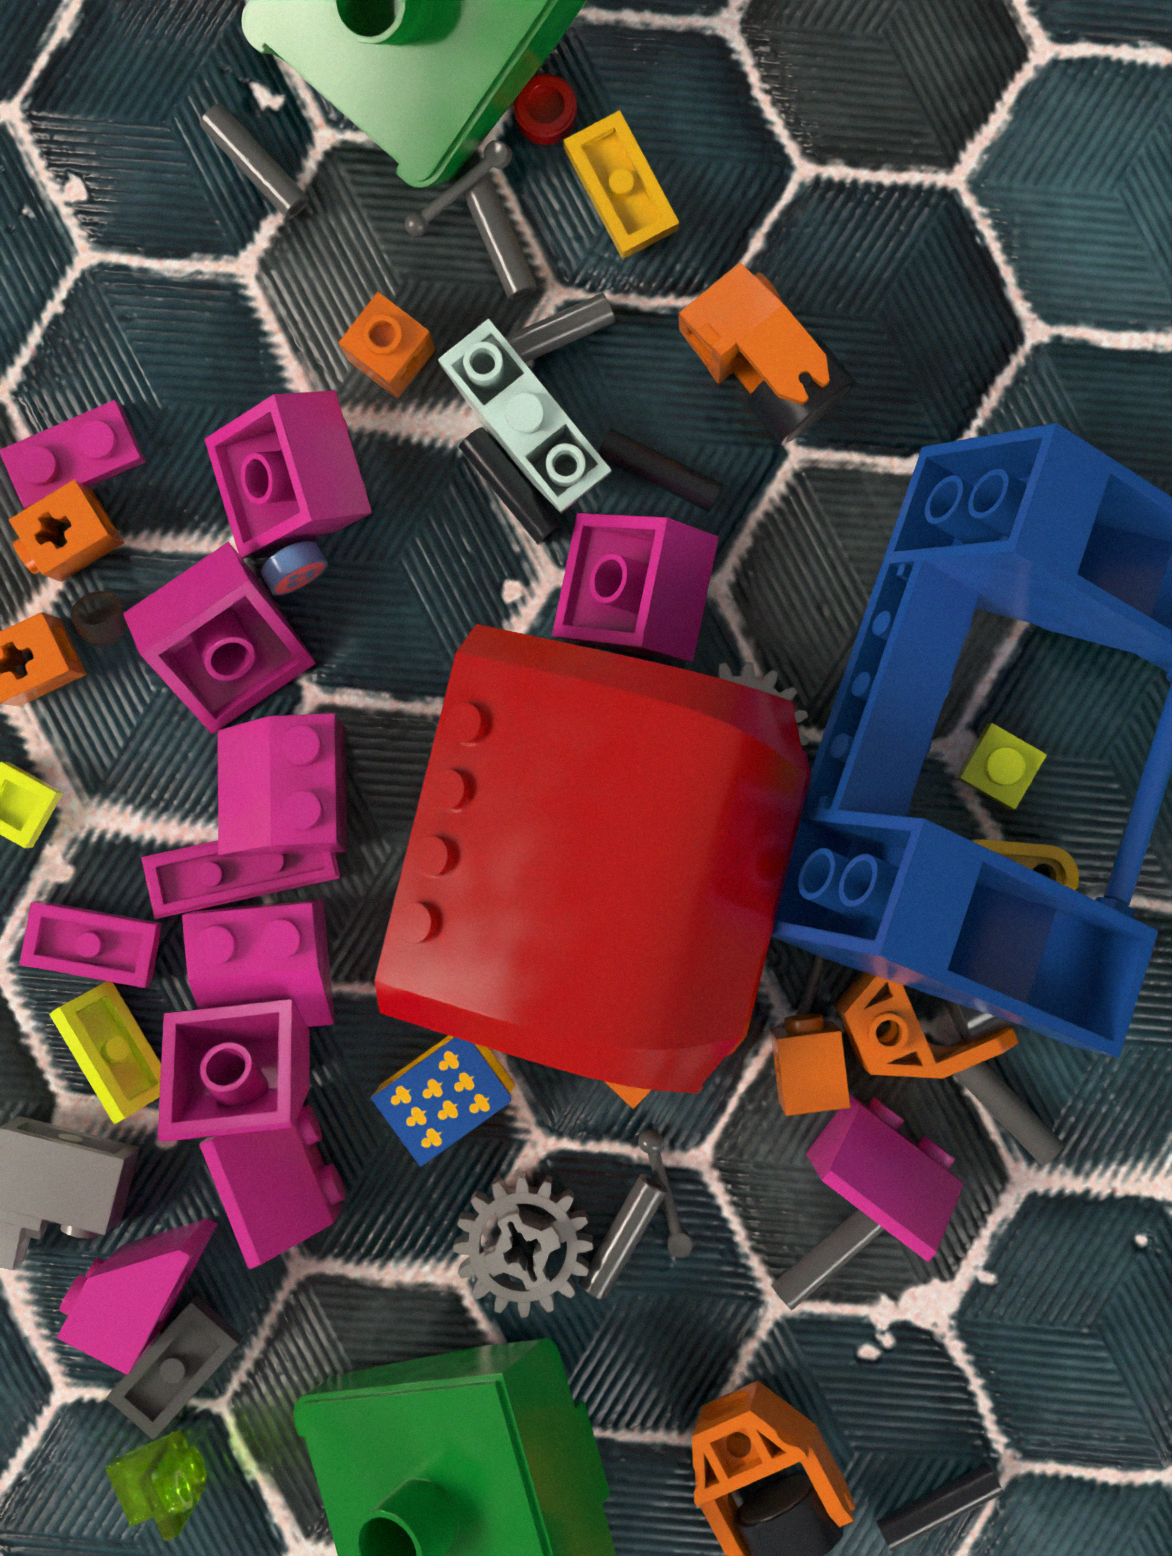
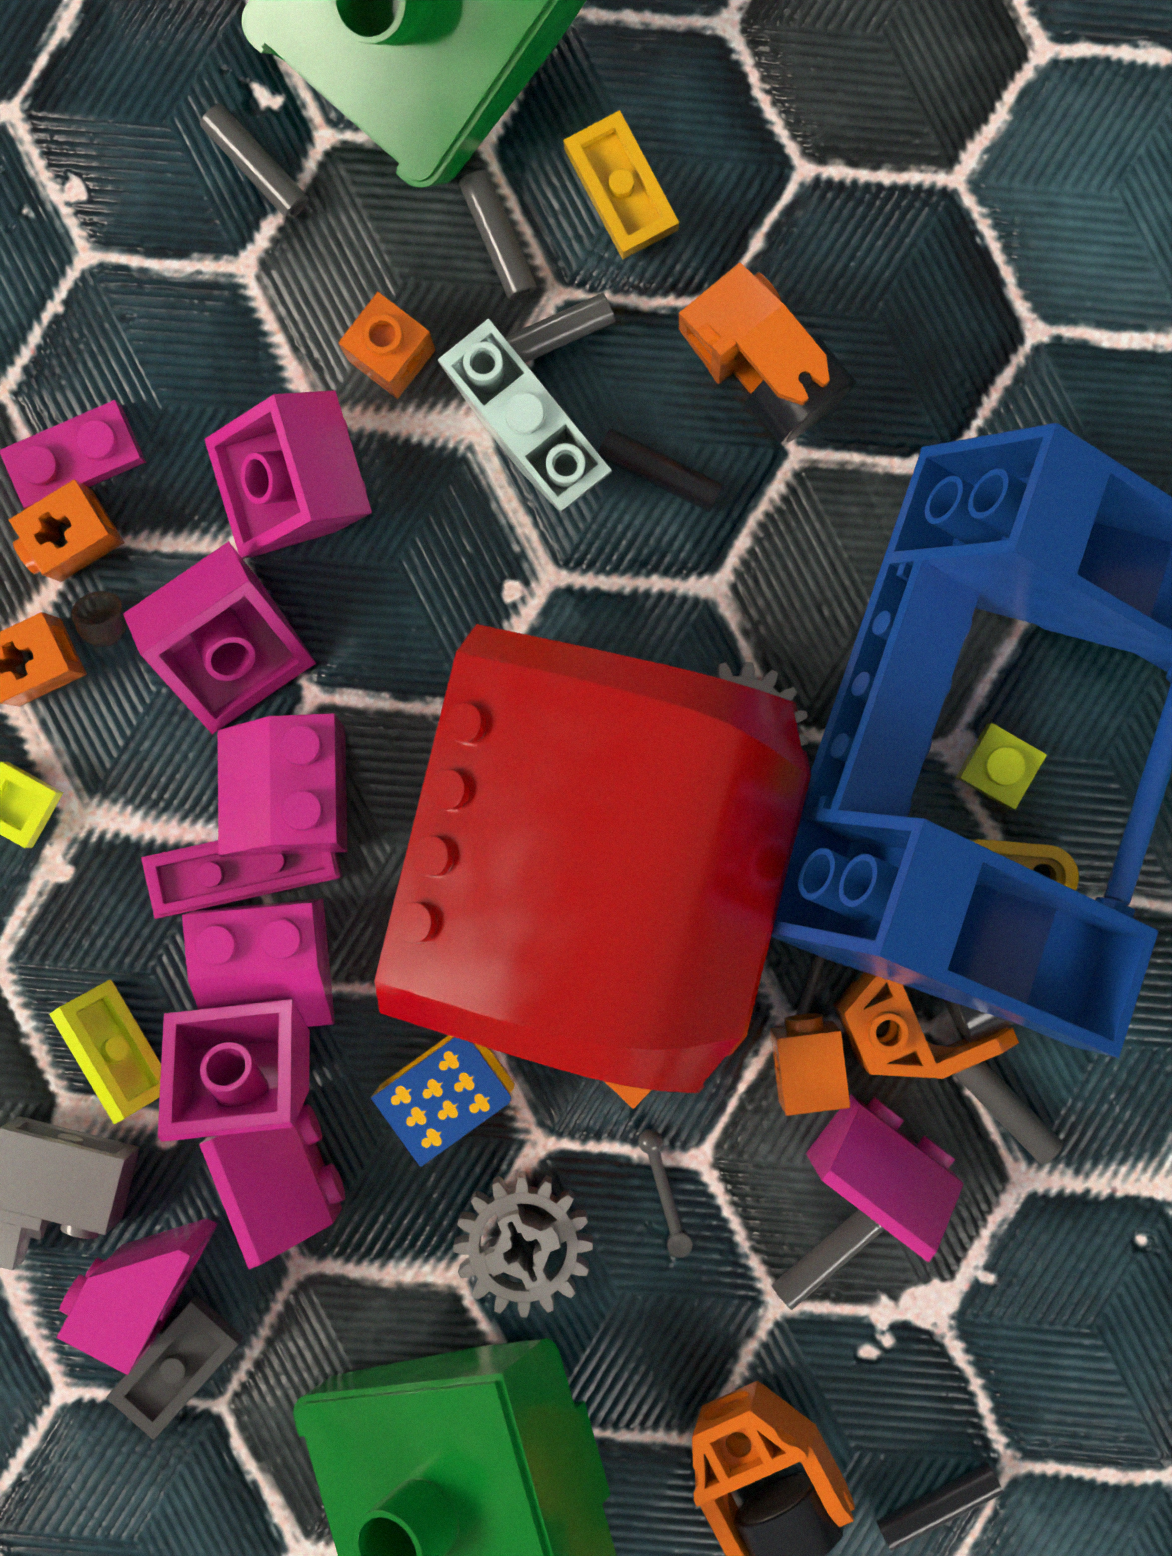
(90, 944): dark pink plate -> none
(160, 1483): clear neon green bracket -> none
(293, 567): medium blue tile -> none
(495, 155): dark grey hinge -> none
(510, 485): black piece -> none
(545, 109): red tile -> none
(623, 1236): dark grey piece -> none
(635, 585): dark pink slope -> none

